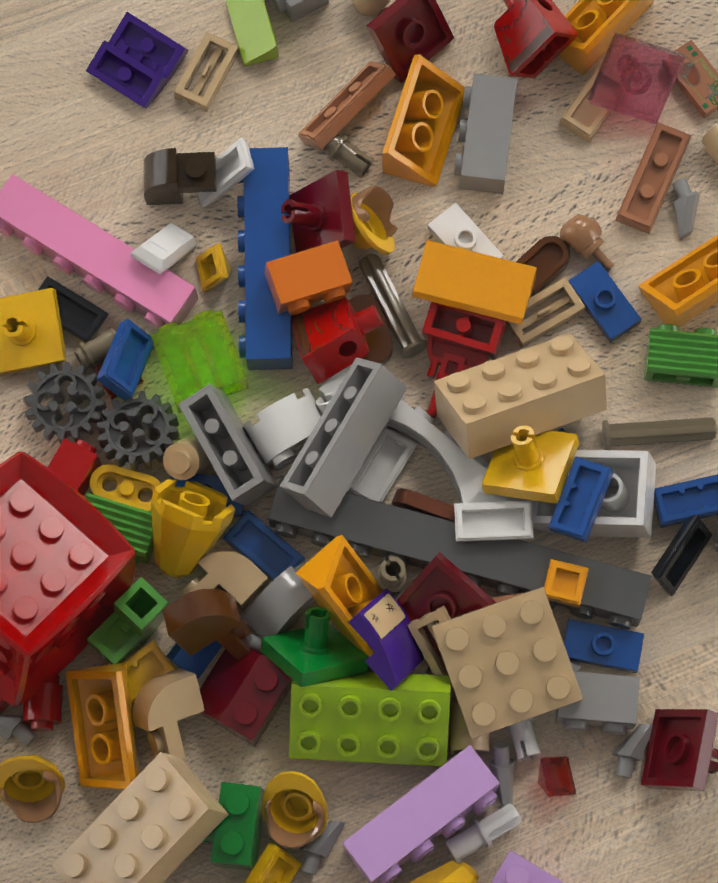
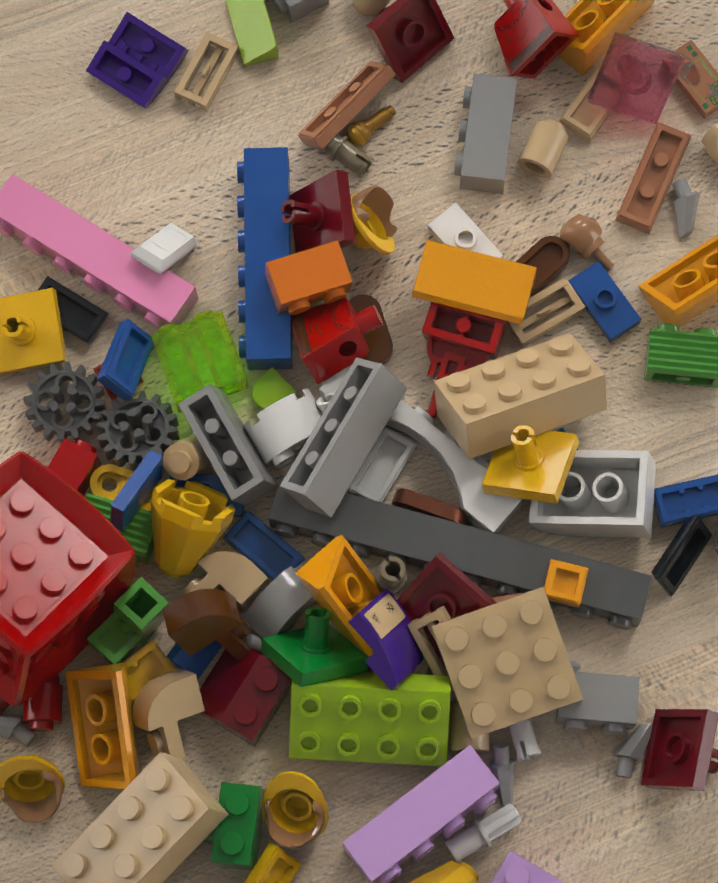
(94, 350): dark tan pin -> none
(136, 490): none -> blue tile
(173, 173): dark brown brick -> none
(212, 267): yellow slope -> none
(230, 169): white tile -> none
(270, 389): none -> lime tile
(320, 847): light grey bar -> none
(361, 131): none -> pearl gold piece
(392, 306): dark tan axle -> none
(423, 124): light orange slope -> none
(493, 521): white tile -> none
(543, 148): none -> tan brick
(556, 777): clear red slope -> none
(581, 499): blue plate -> none
(603, 645): blue plate -> none
(658, 431): dark tan axle -> none

